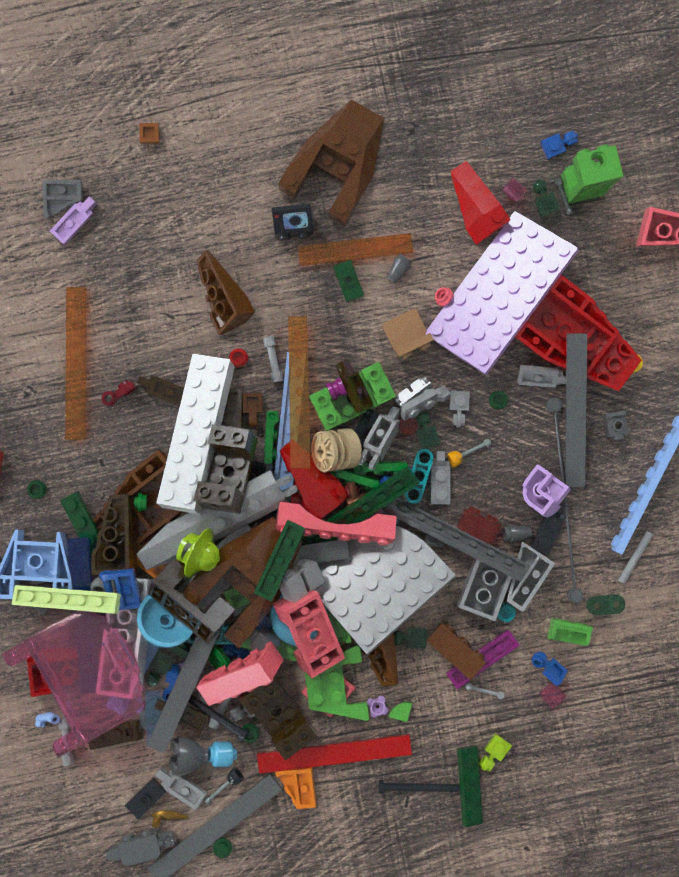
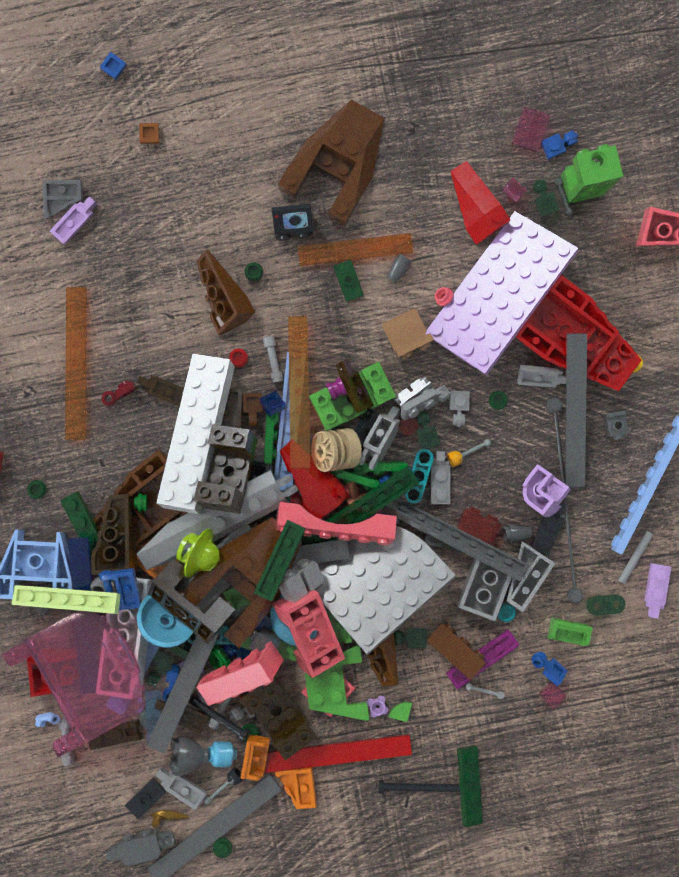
(113, 66): none -> blue plate
(253, 271): none -> dark green plate
(255, 757): none -> orange hinge
(272, 403): none -> clear blue plate
(497, 748): lime plate -> none
(530, 129): none -> clear pink plate
(657, 588): none -> lavender hinge

